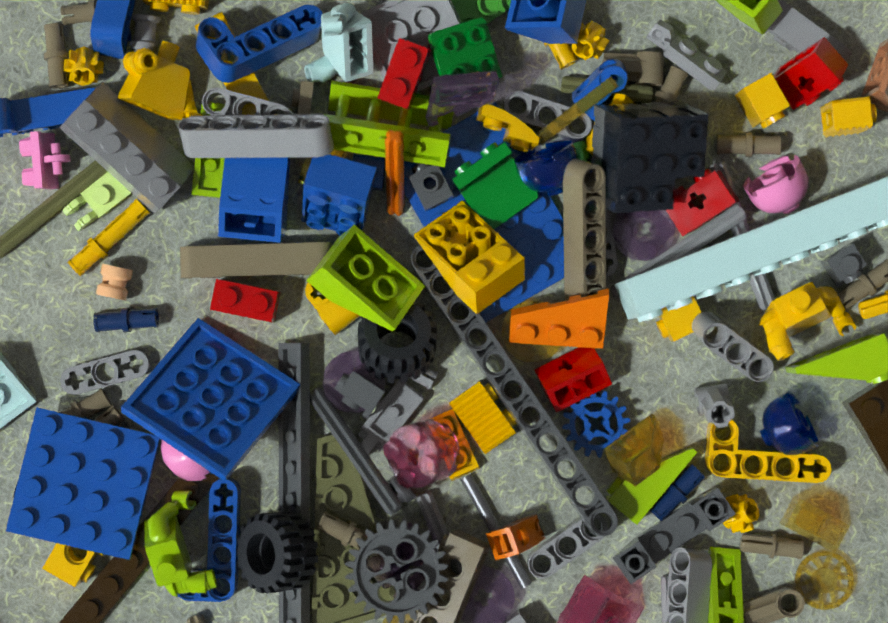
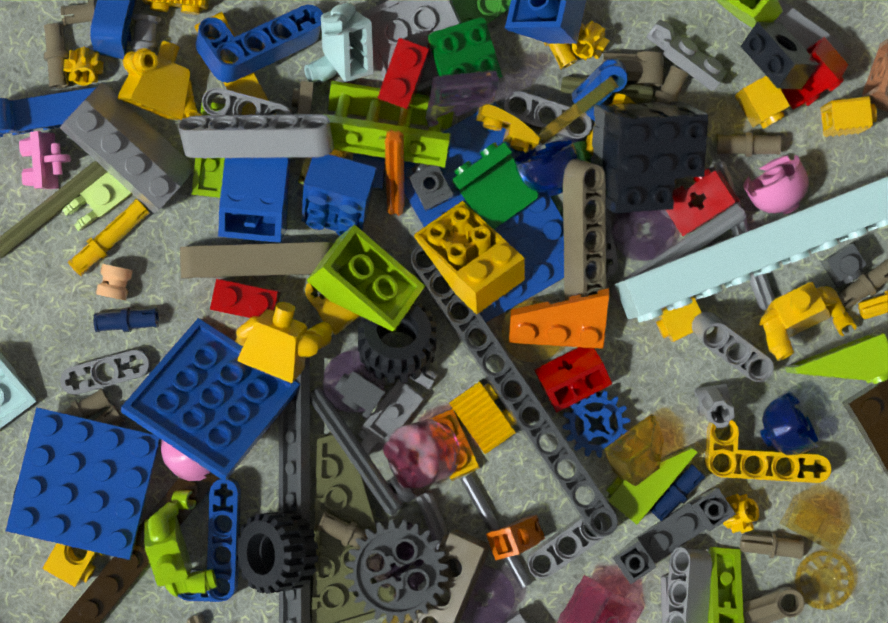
(279, 342): none -> yellow torso
(779, 55): none -> black brick

